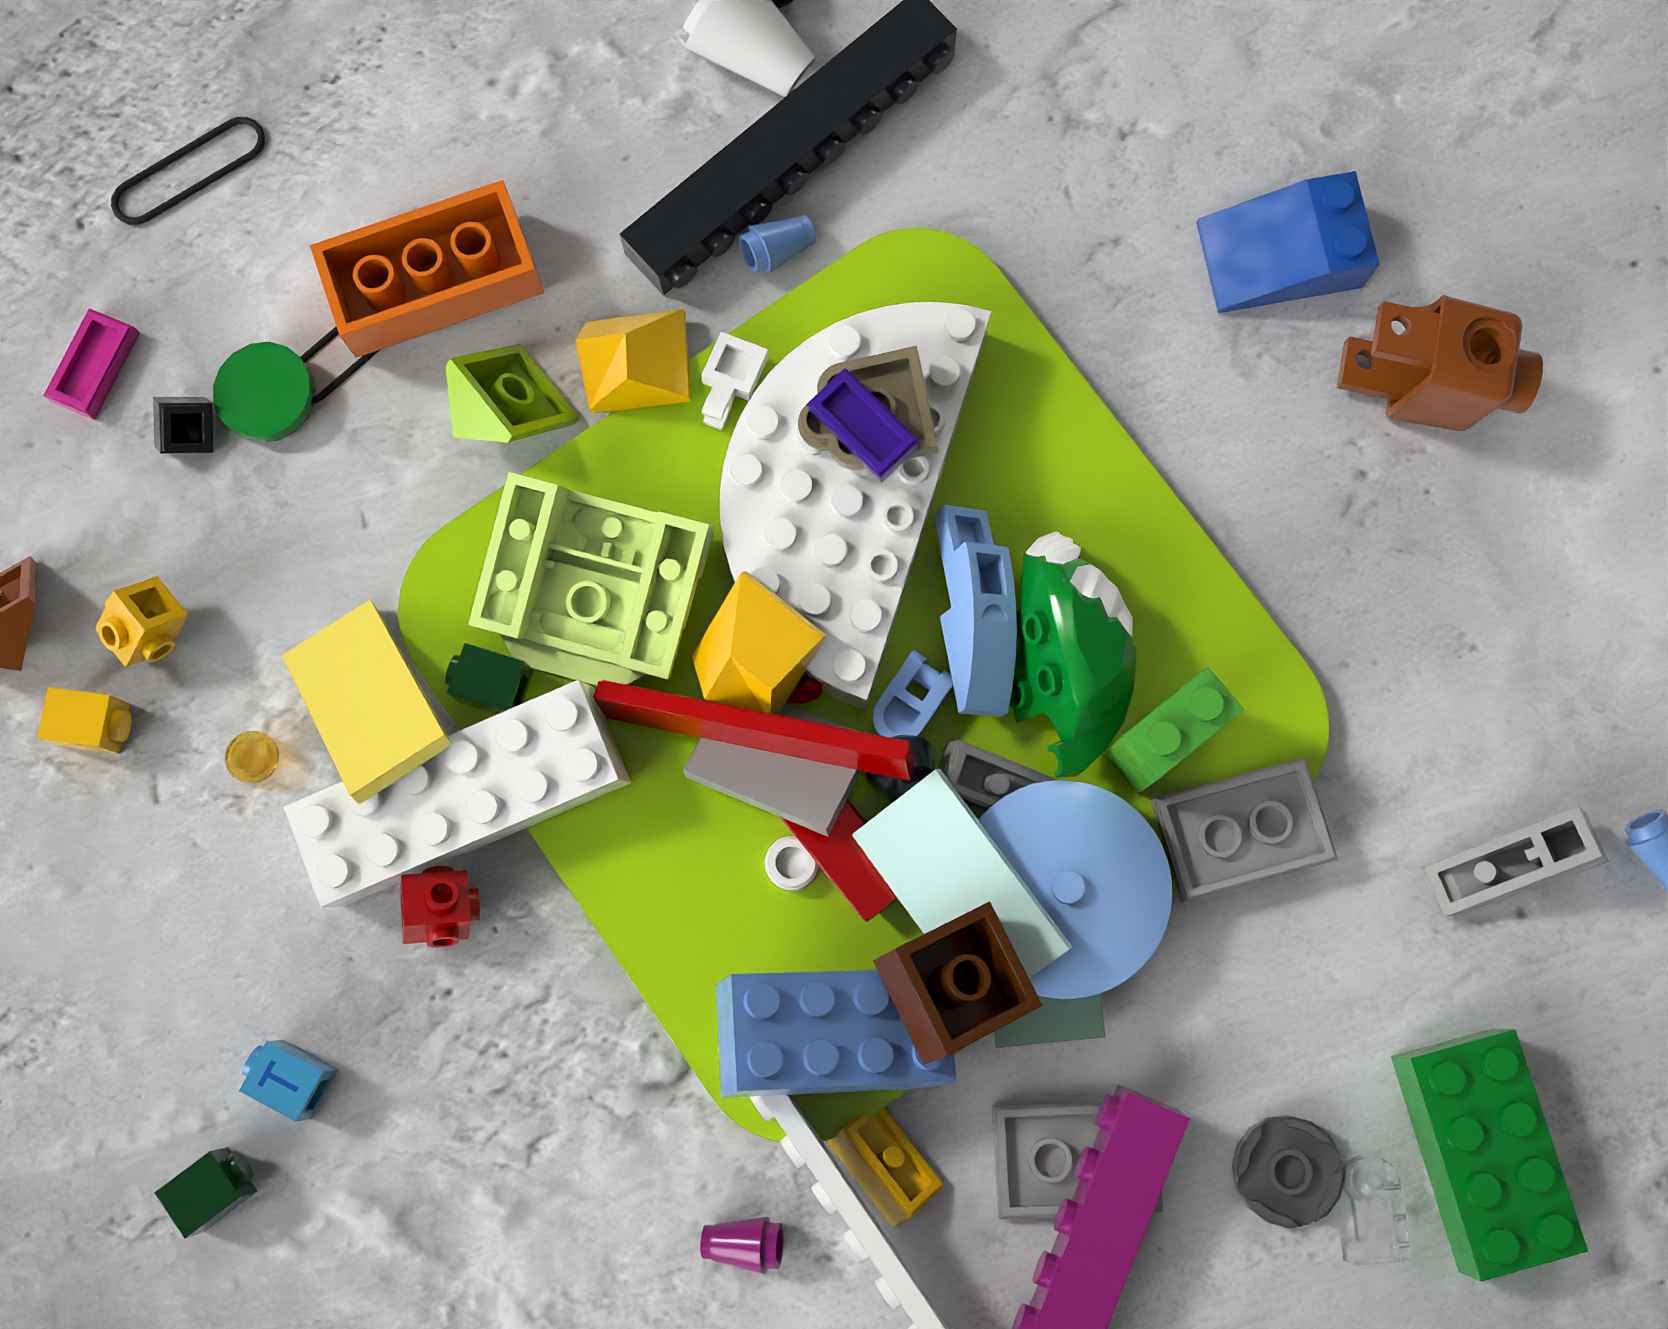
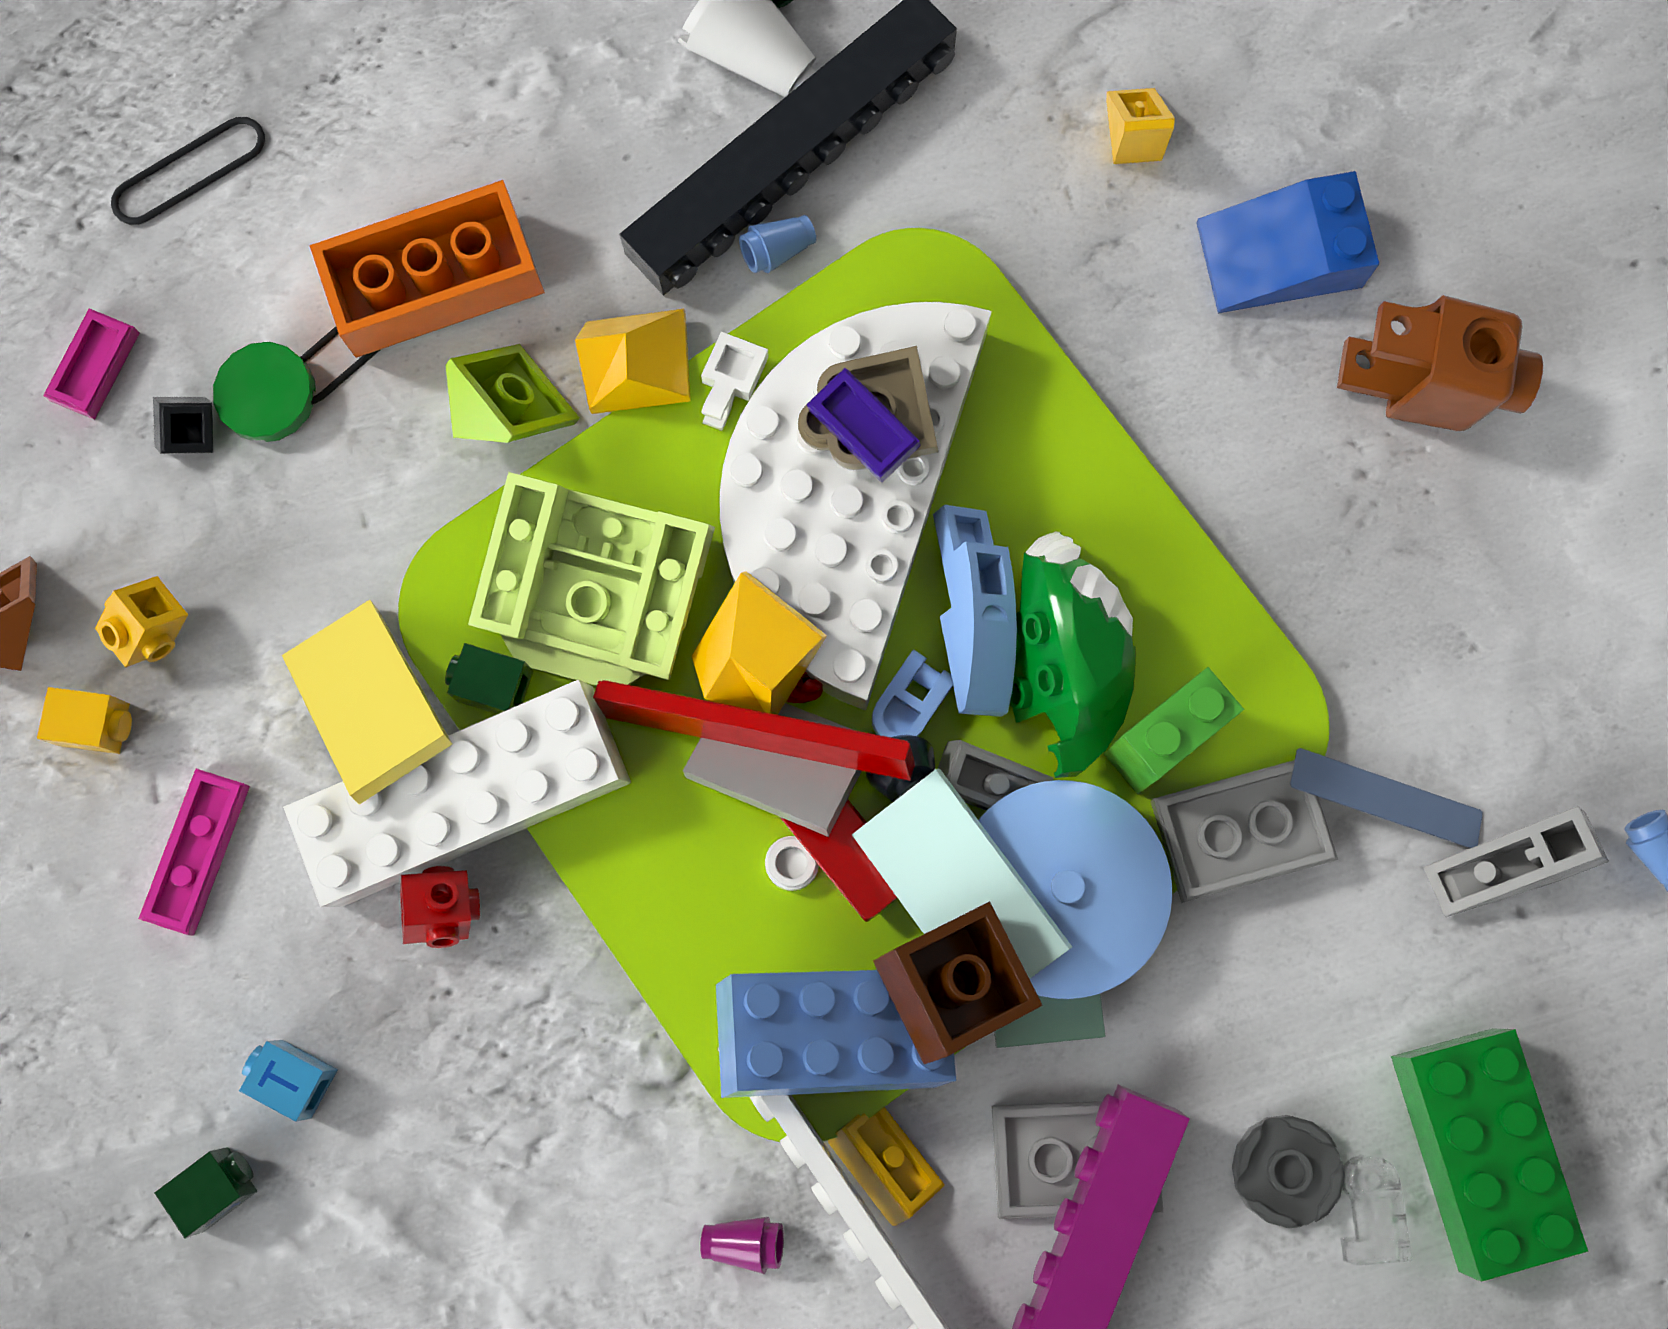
(194, 852): none -> dark pink tile
(252, 757): clear yellow plate -> none
(1138, 125): none -> yellow slope
(1386, 798): none -> sand blue sticker

